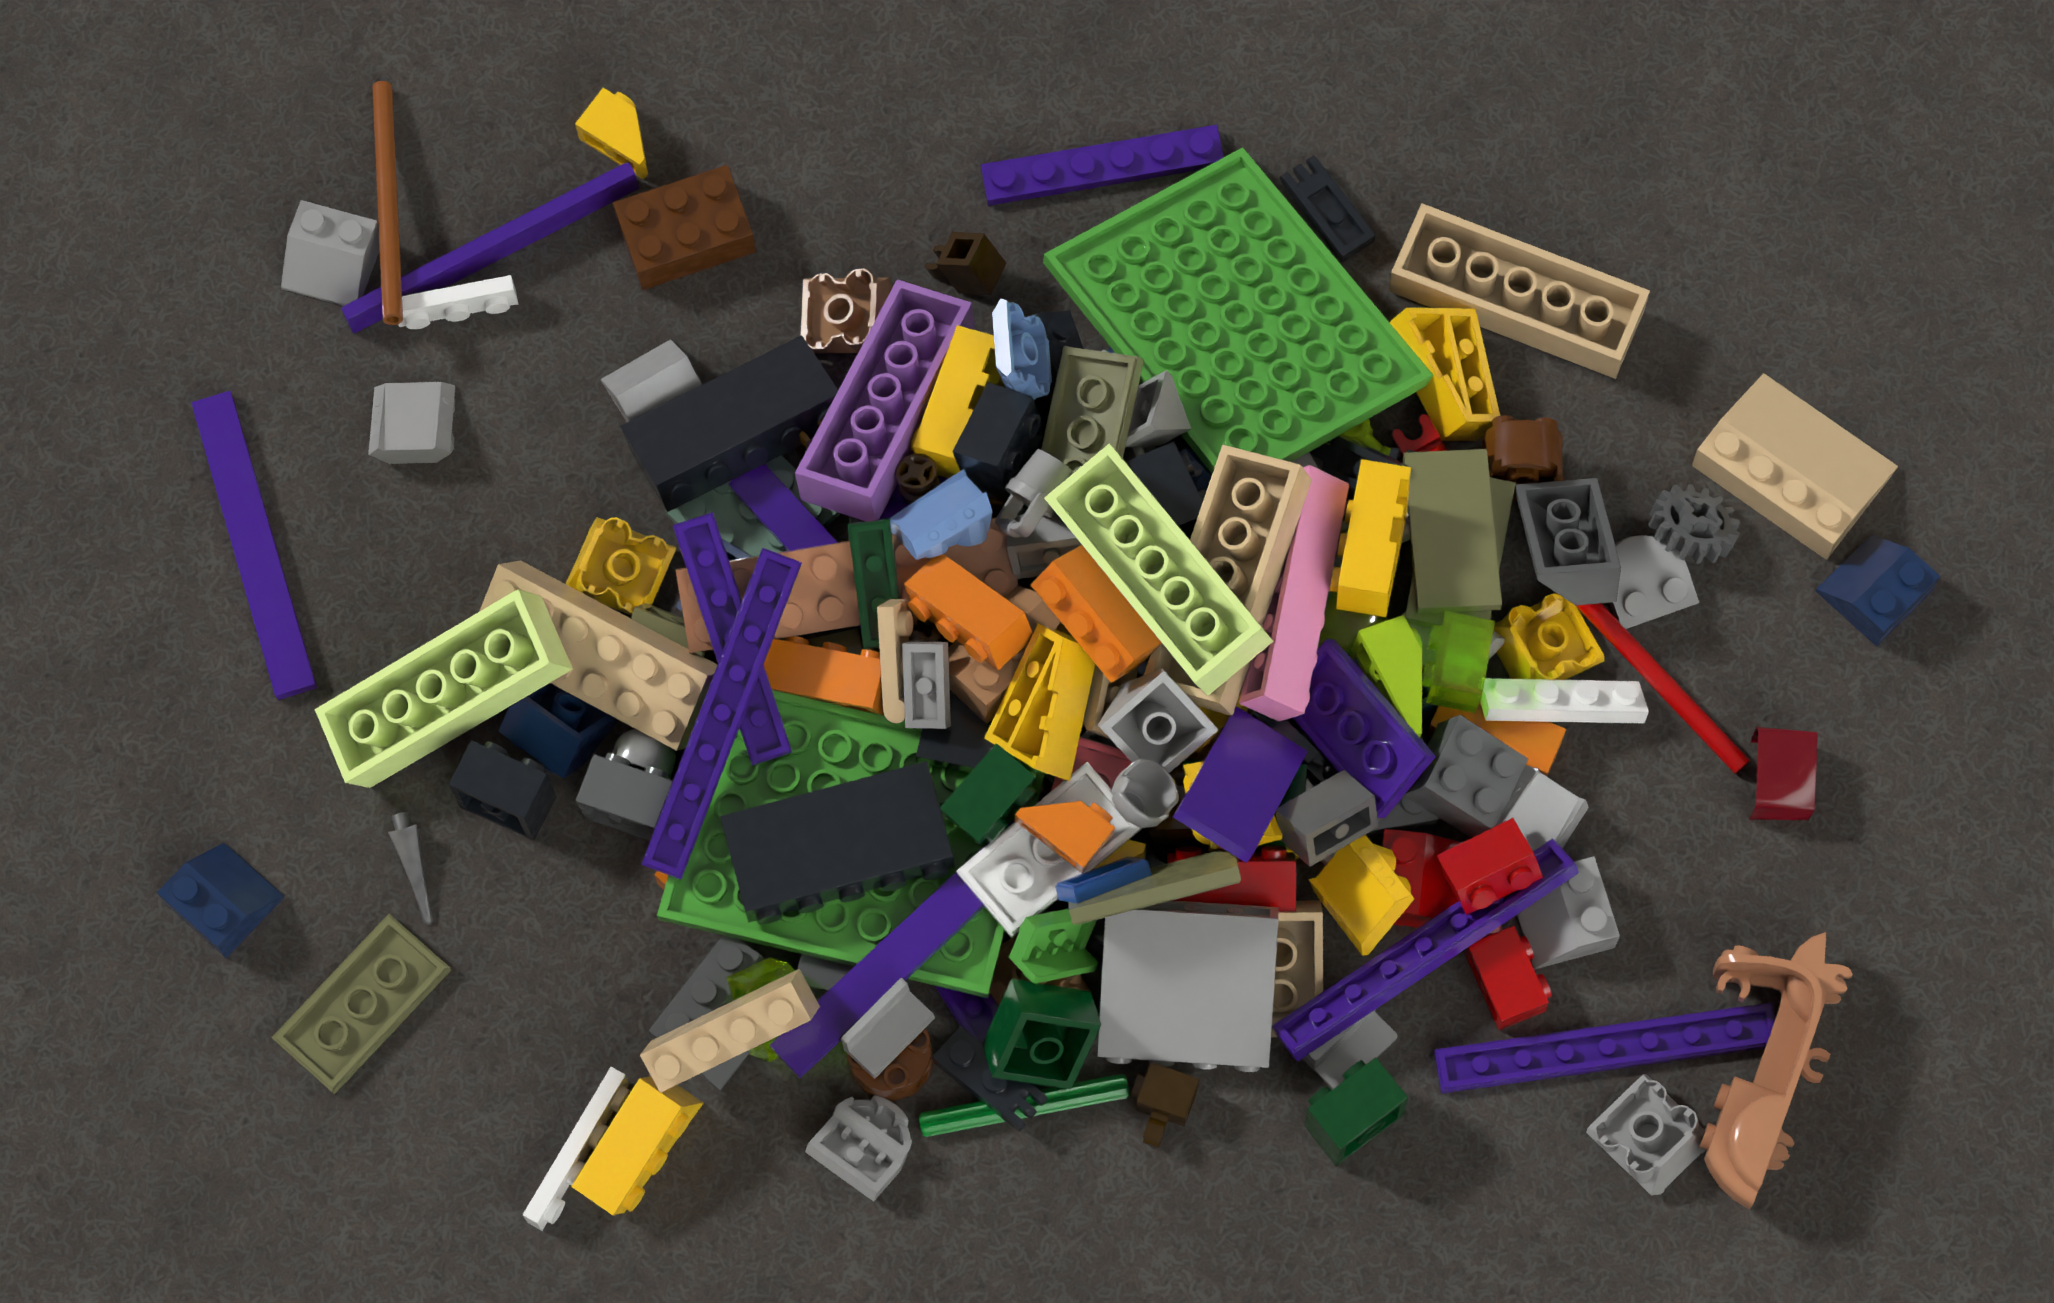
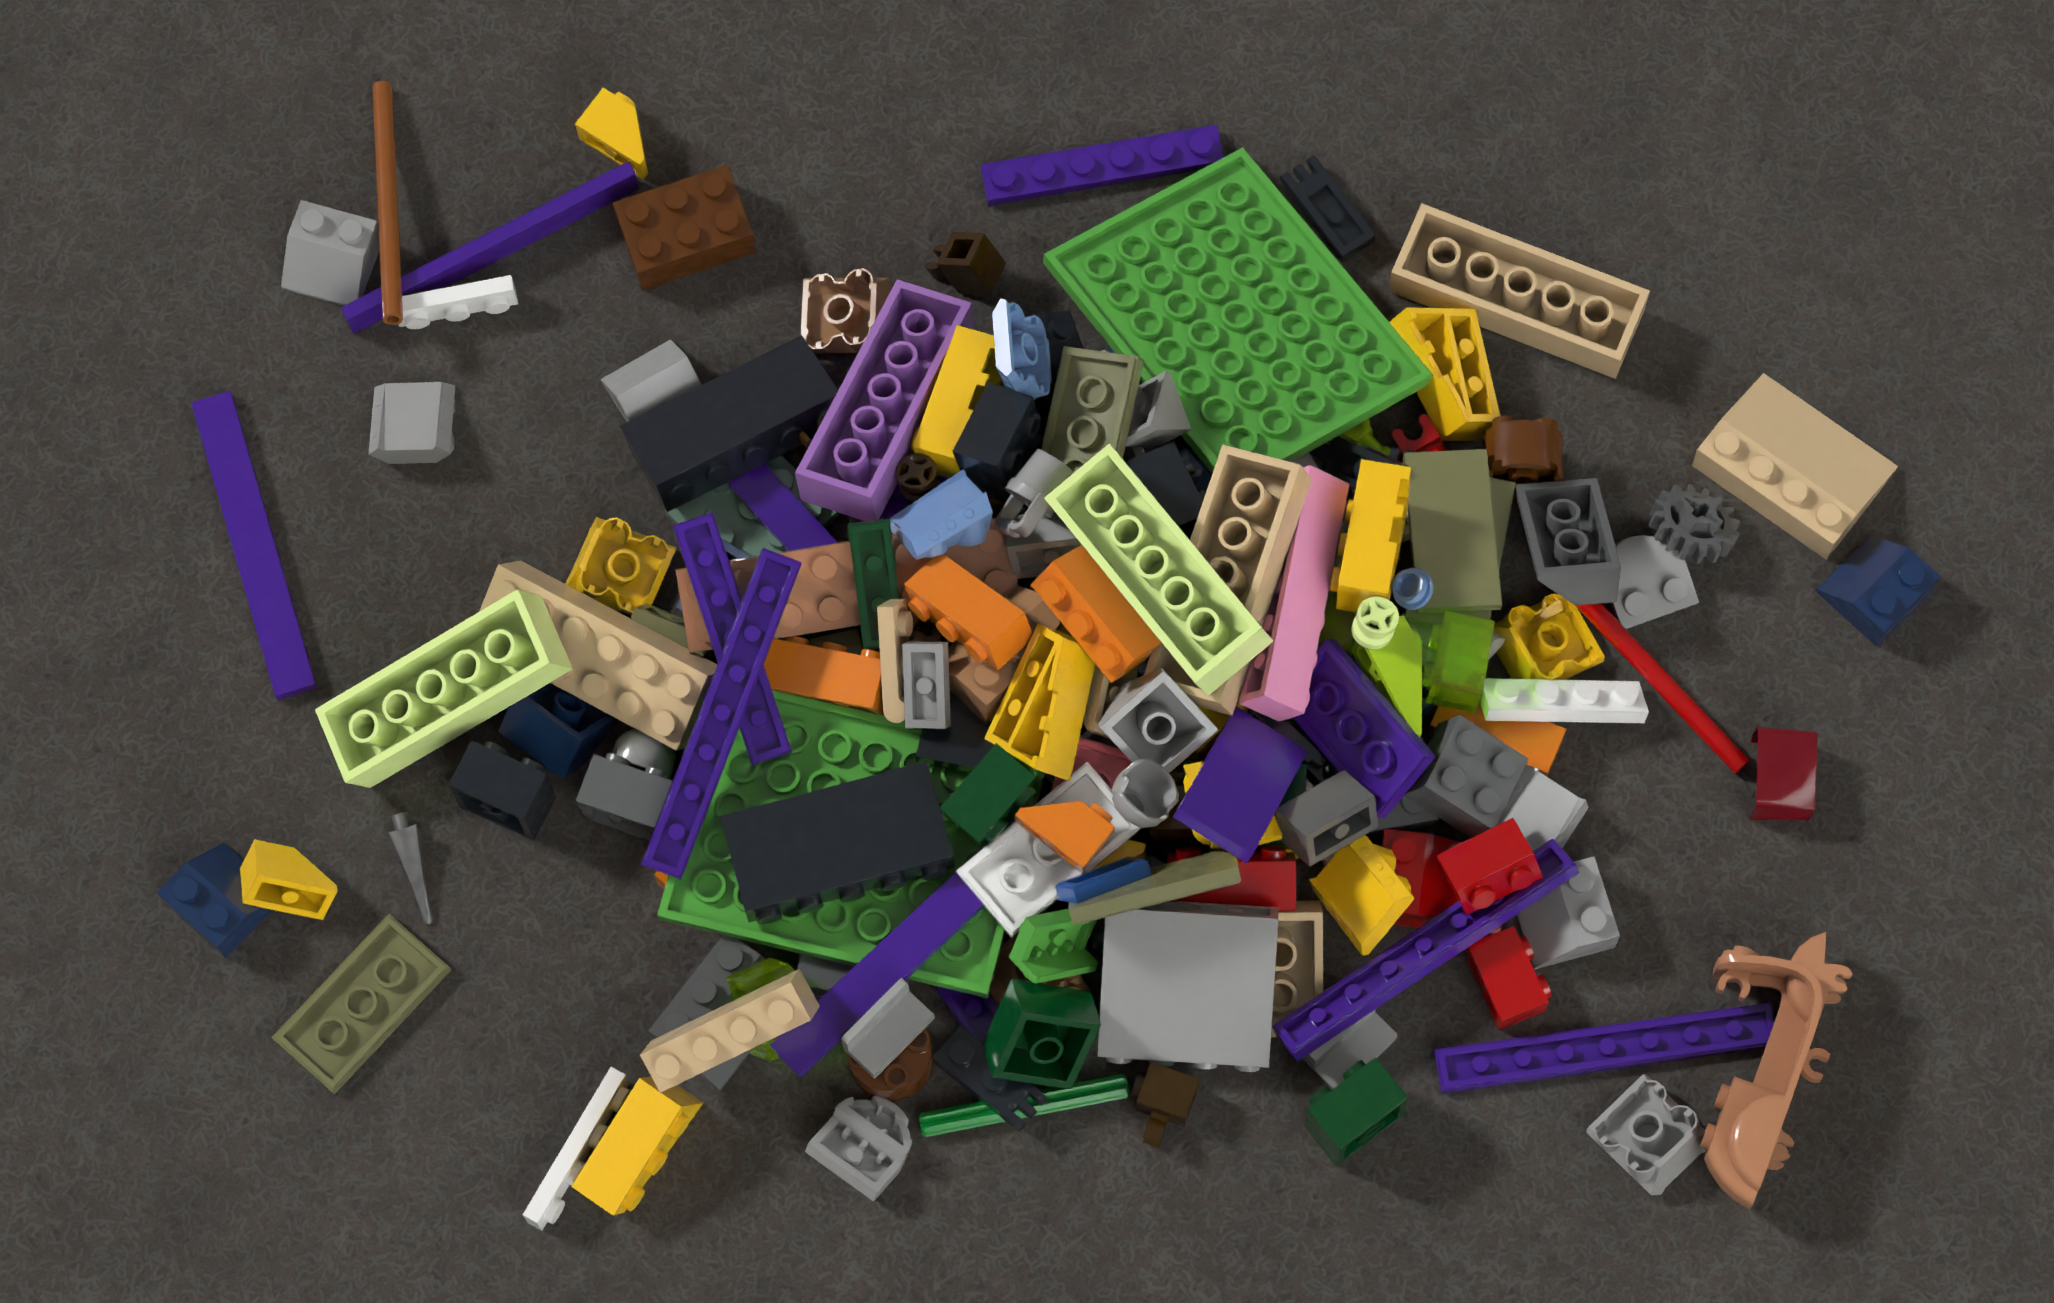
(285, 881): none -> yellow slope
(1380, 613): none -> yellowish green wheel
(1412, 588): none -> medium blue plate

